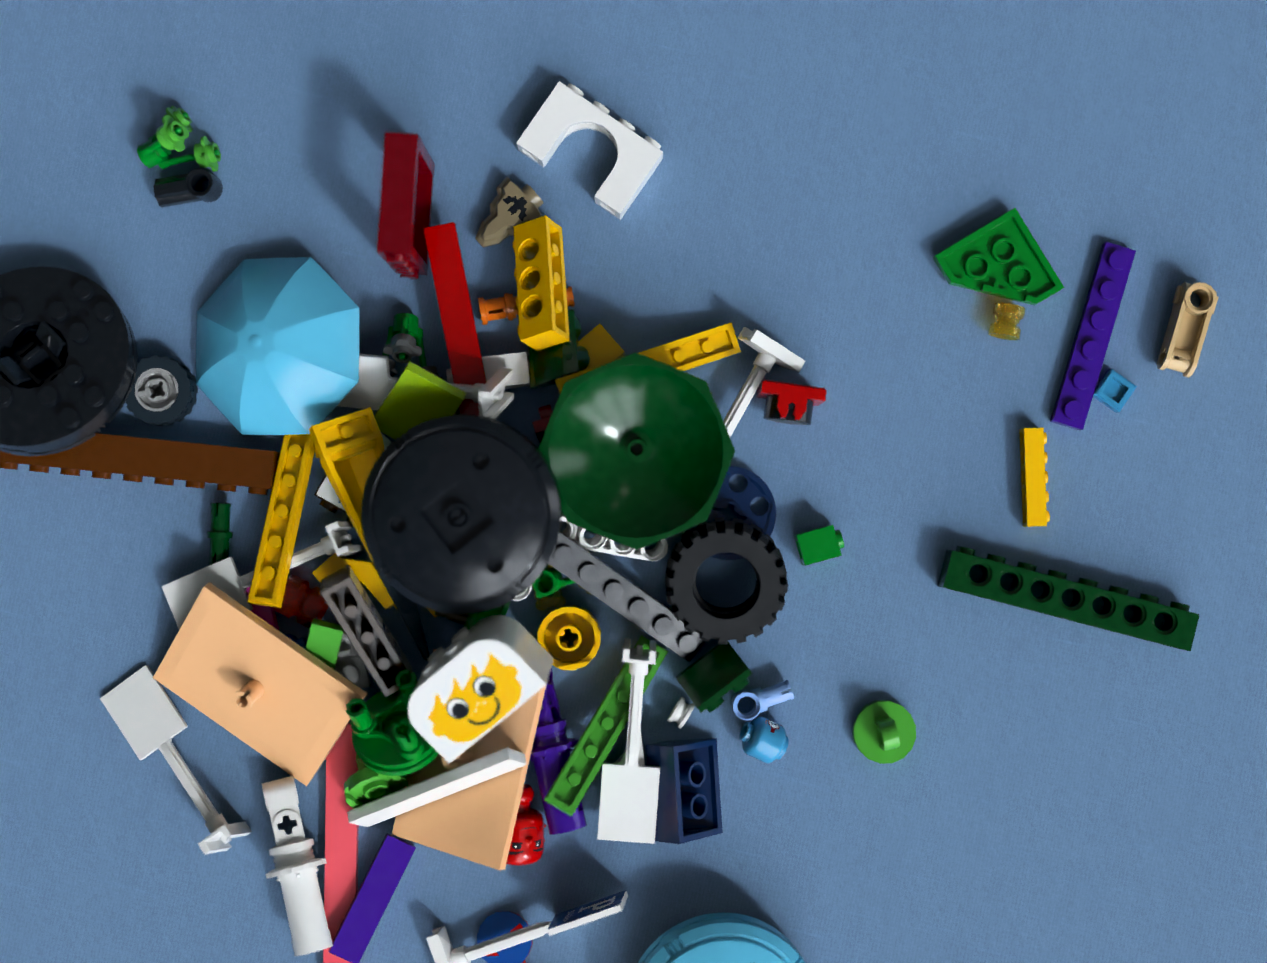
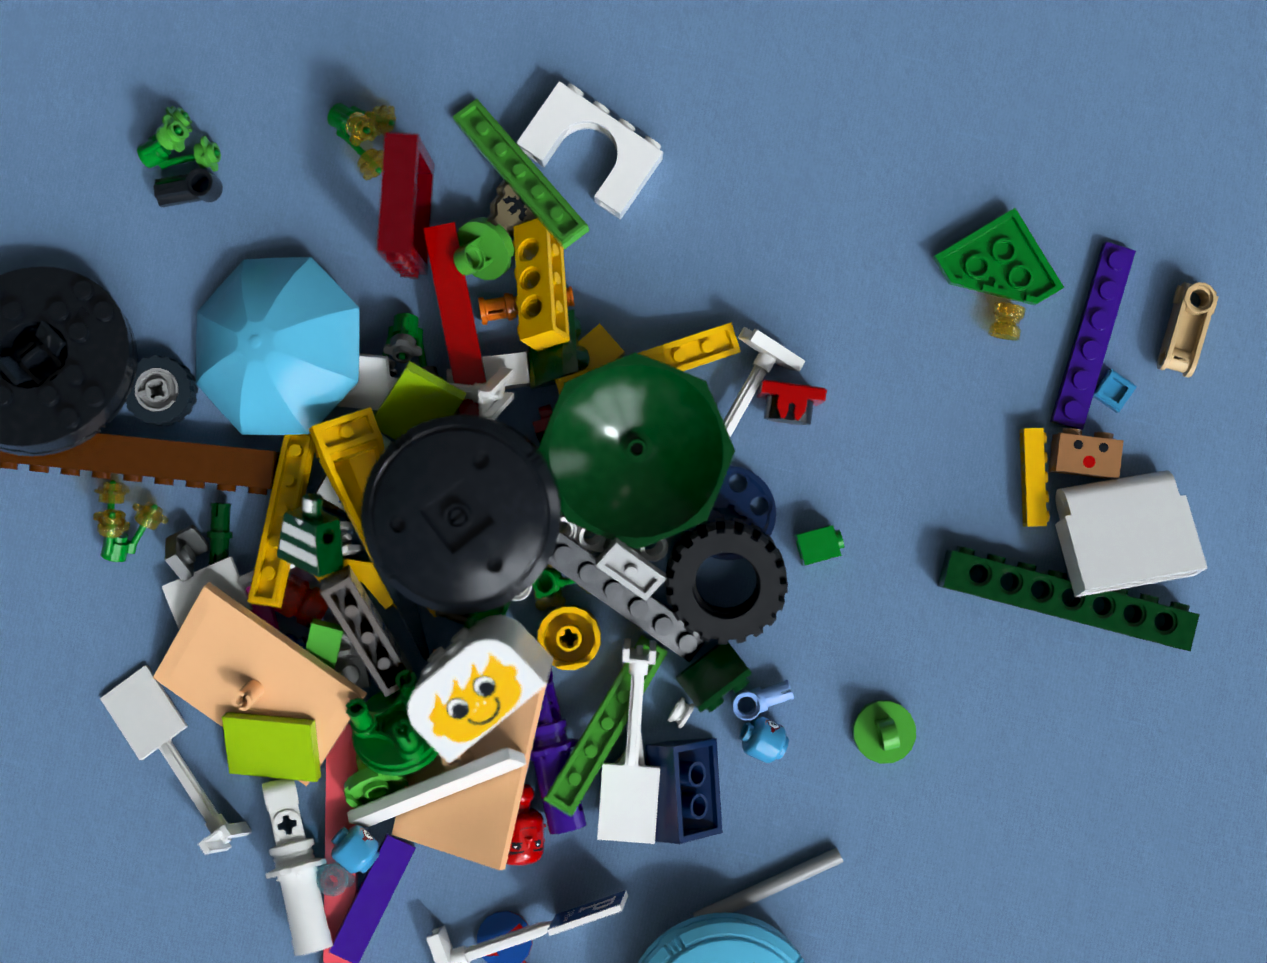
(113, 523): none -> clear yellow plant
(182, 550): none -> dark grey bracket
(271, 746): none -> lime tile
(311, 538): none -> dark green torso
(329, 887): none -> clear light blue brick
(355, 849): none -> dark azure head
(360, 125): none -> clear yellow plant
(483, 249): none -> bright green tile
(521, 174): none -> bright green tile
(630, 569): none -> plate
(774, 884): none -> light grey piece
(1086, 455): none -> medium nougat brick
(1127, 533): none -> white piece

